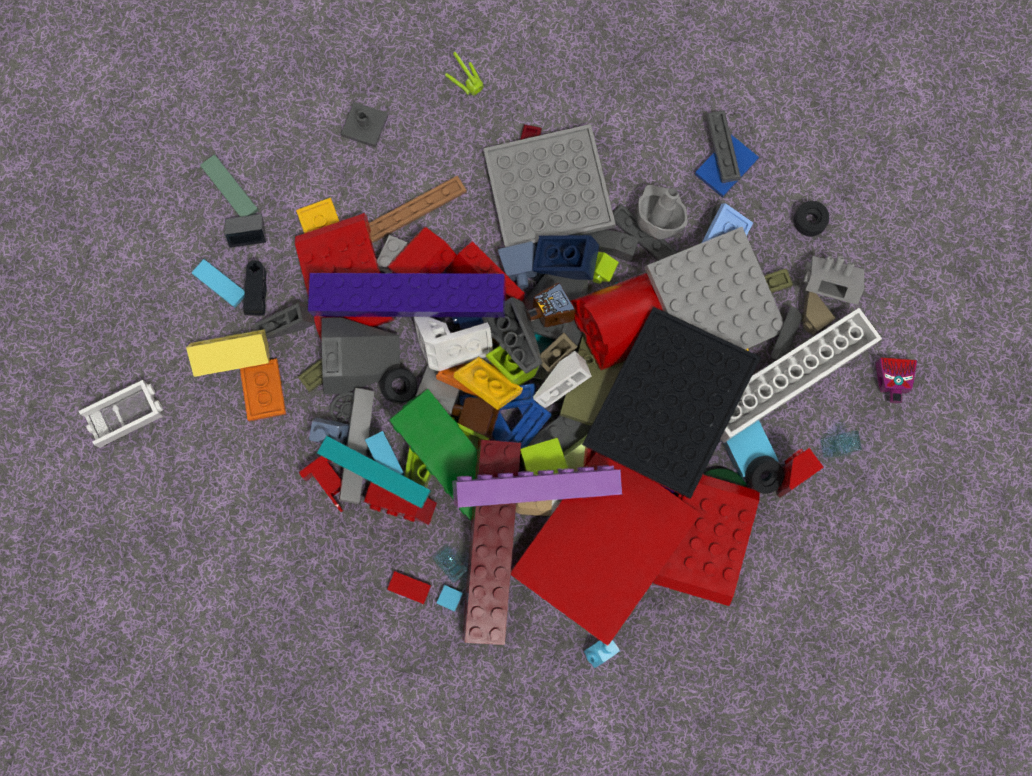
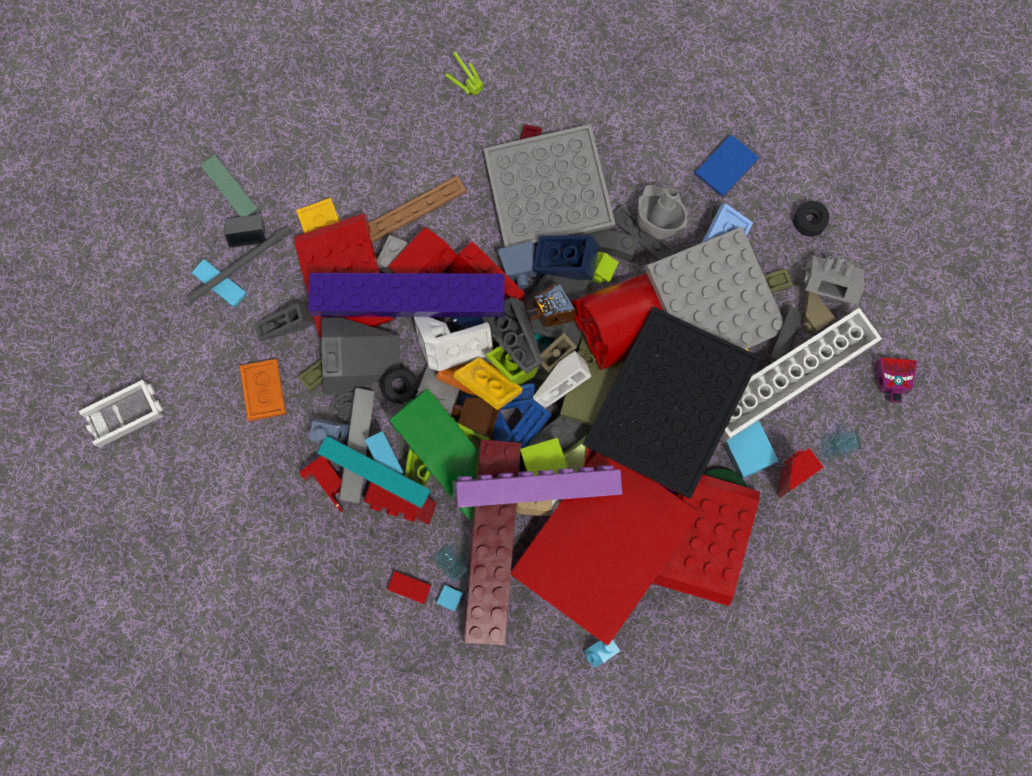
(228, 353): light yellow brick -> none
(255, 289): black piece -> none
(278, 236): none -> dark grey bar
(364, 124): dark grey tile -> none
(723, 146): dark grey tile -> none
(757, 467): black tyre -> none

